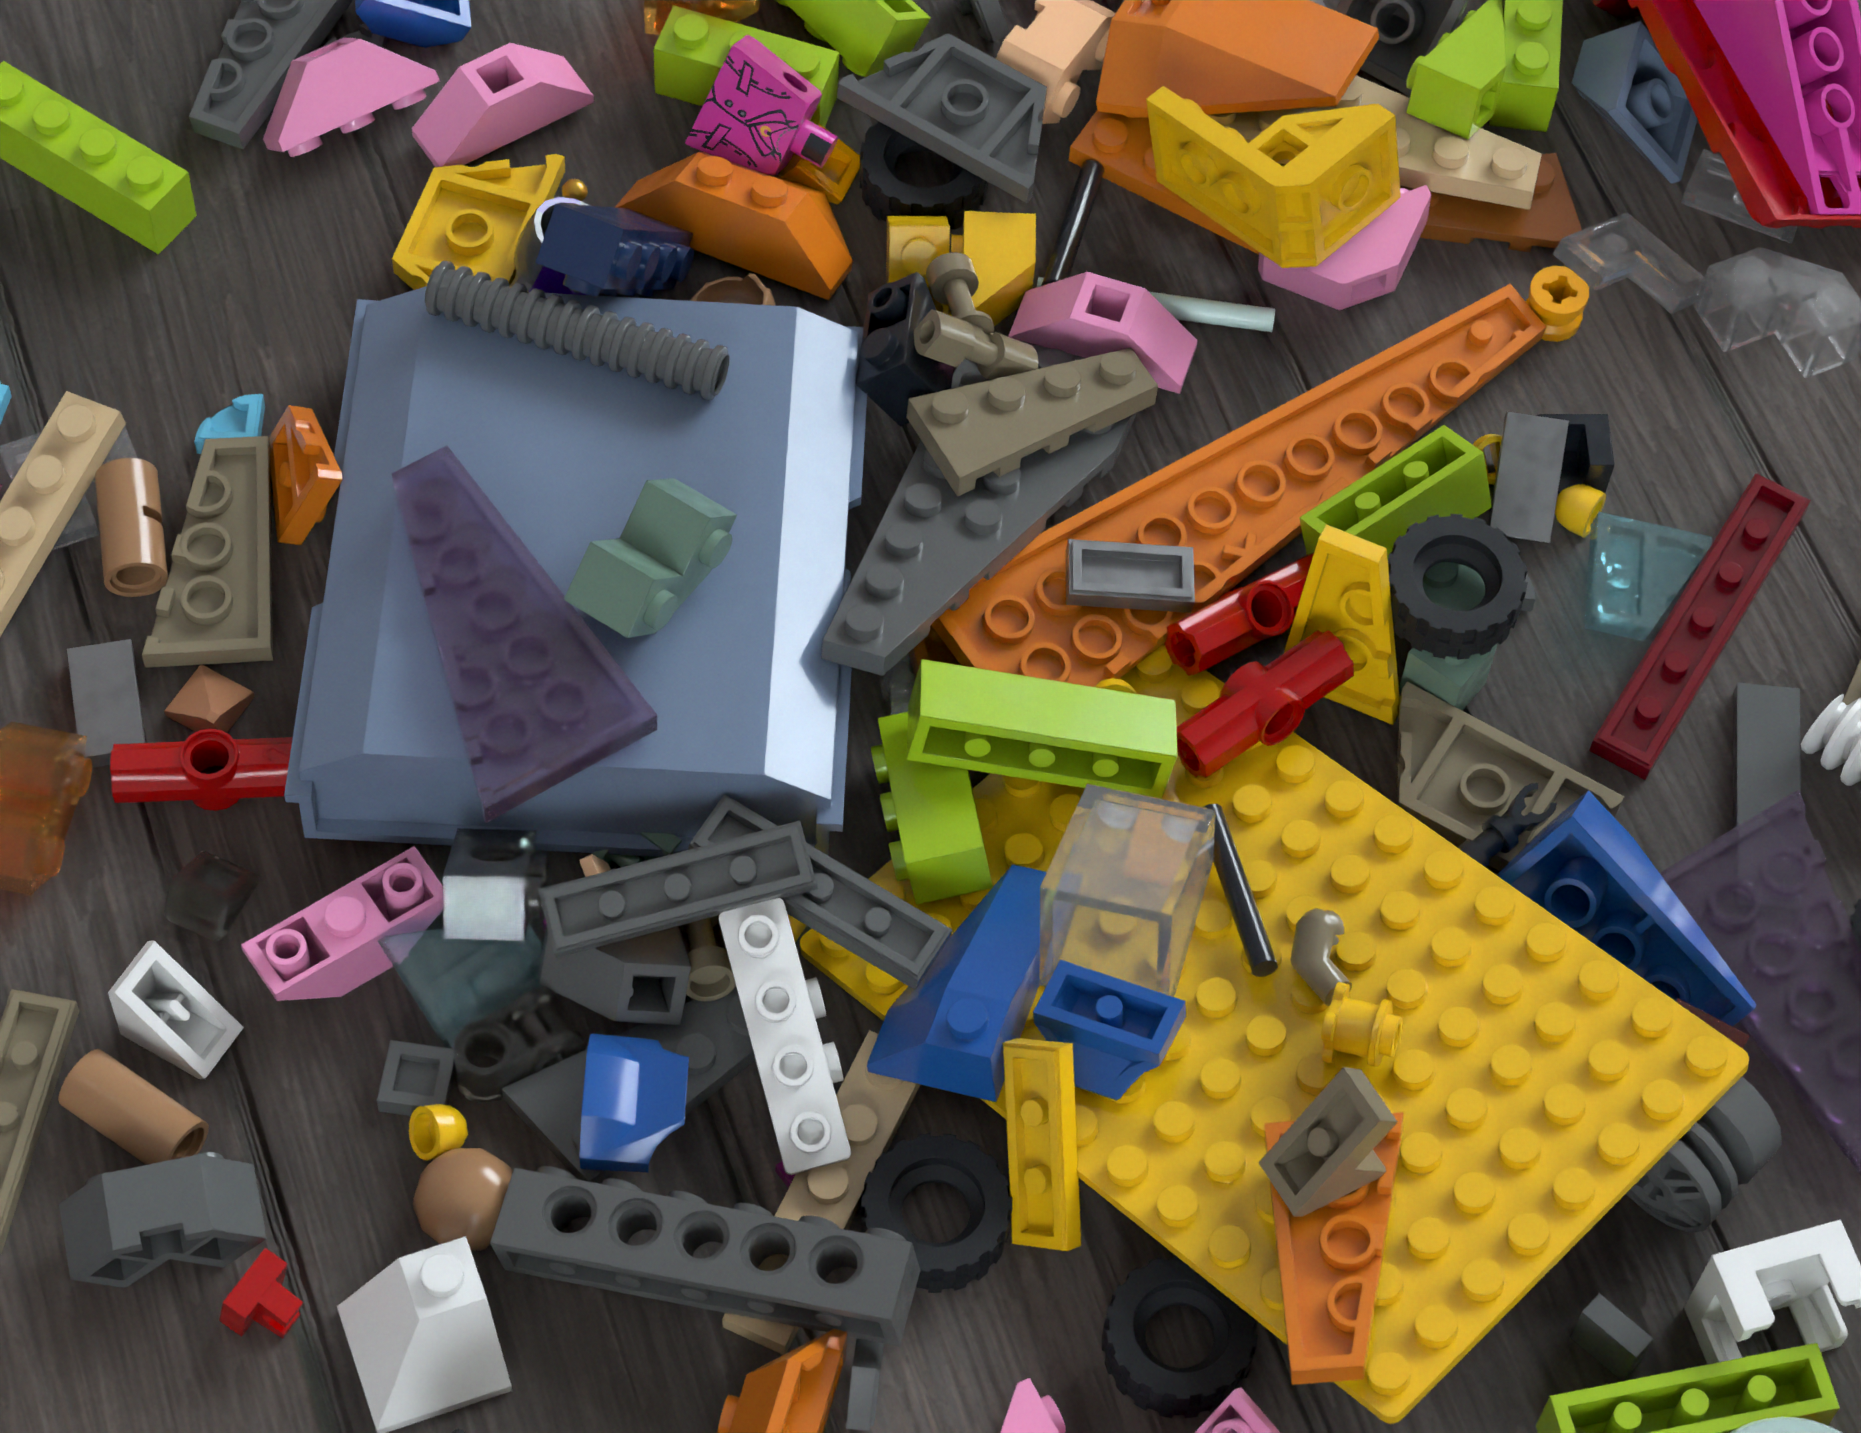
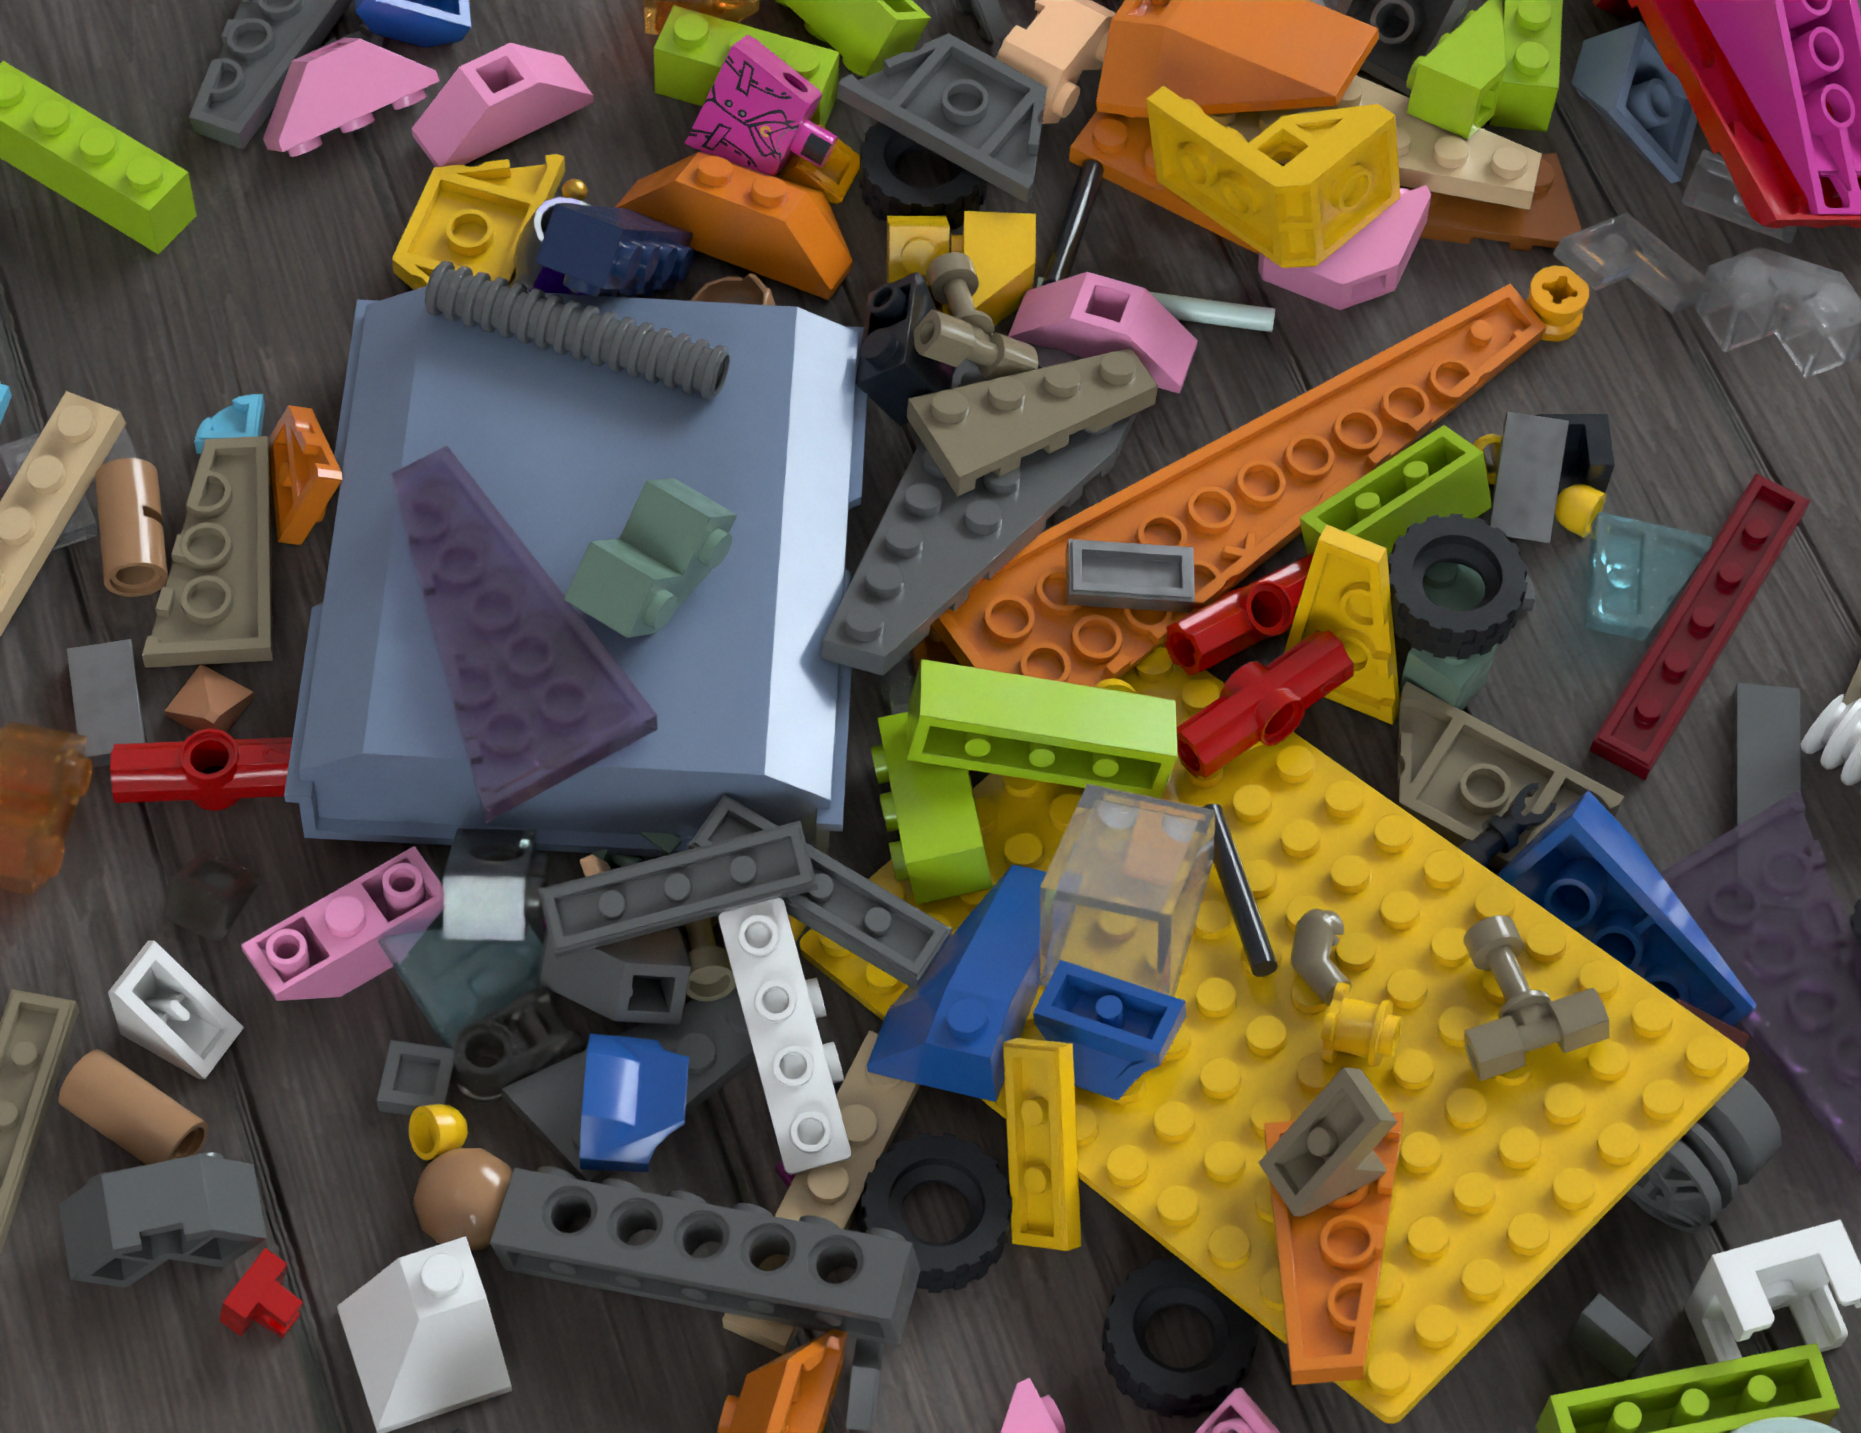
(1528, 1016): none -> dark tan bar

